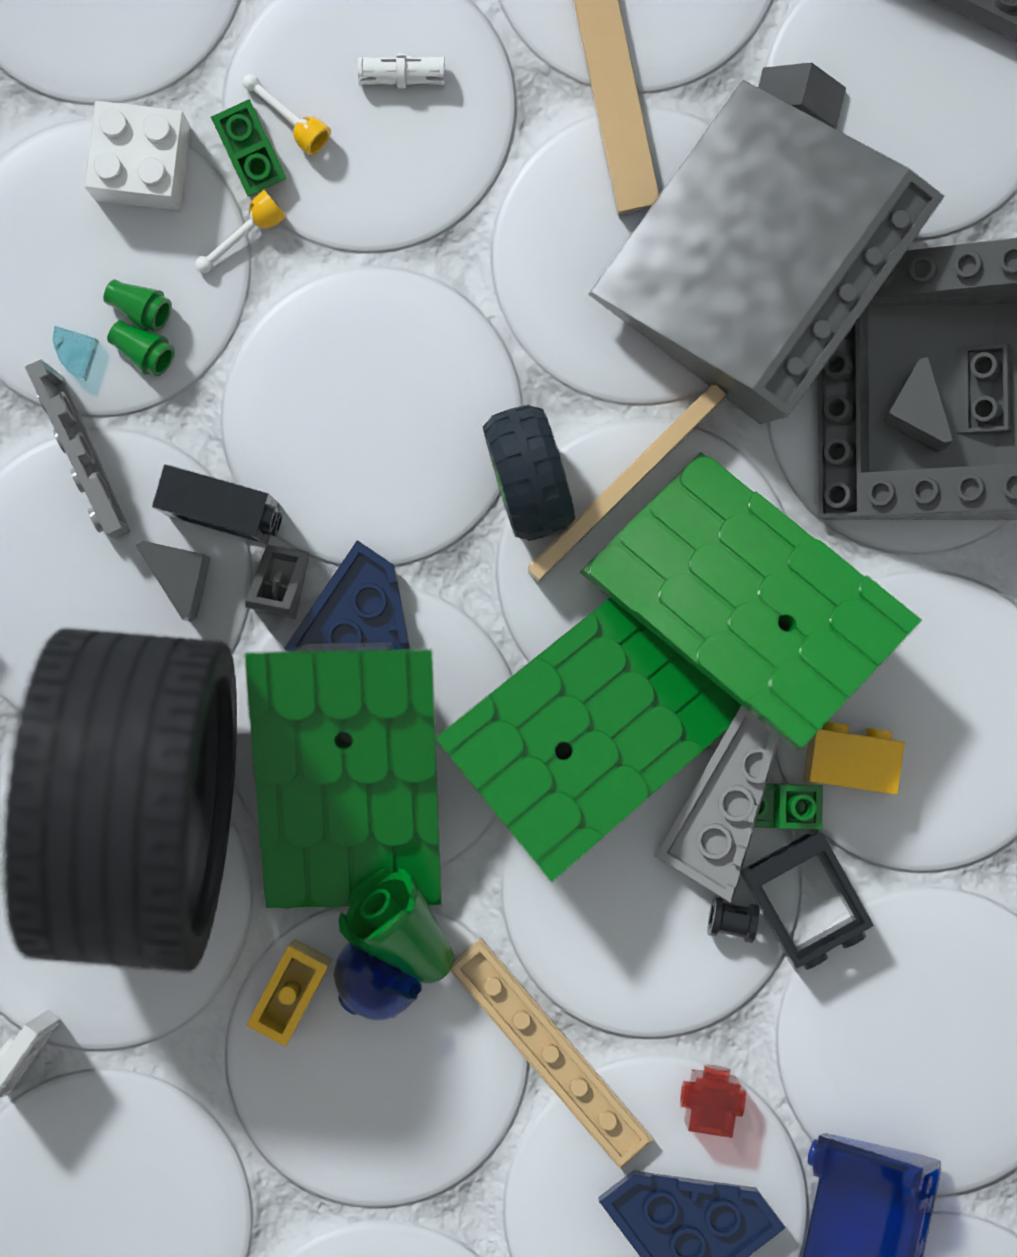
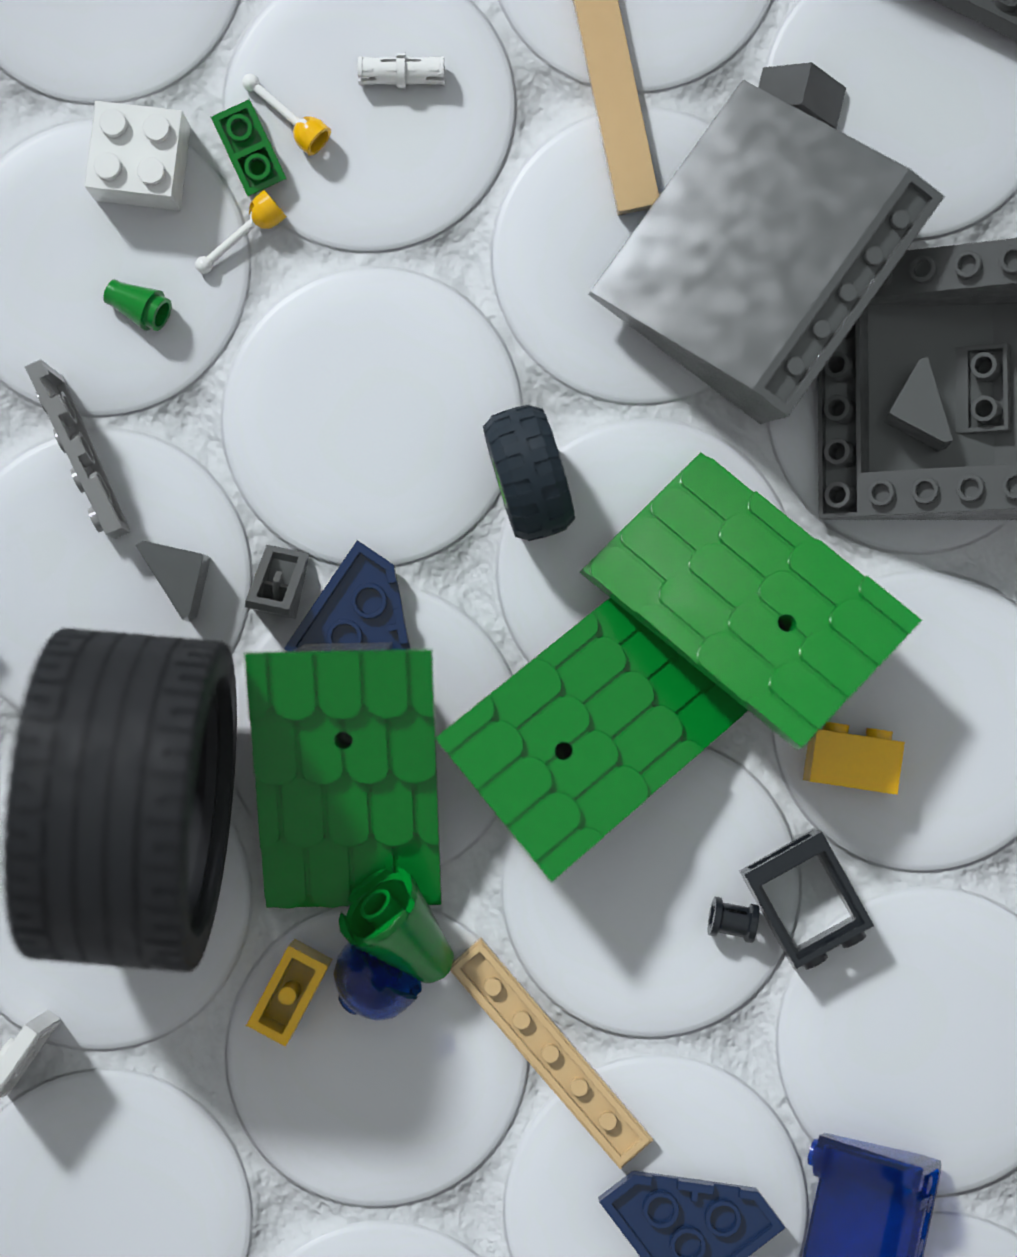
(75, 351): clear light blue tile -> none
(144, 349): green cone -> none
(217, 504): black window -> none
(626, 482): tan tile -> none
(712, 1101): clear red brick -> none
(721, 812): light grey wing -> none
(791, 807): green slope -> none

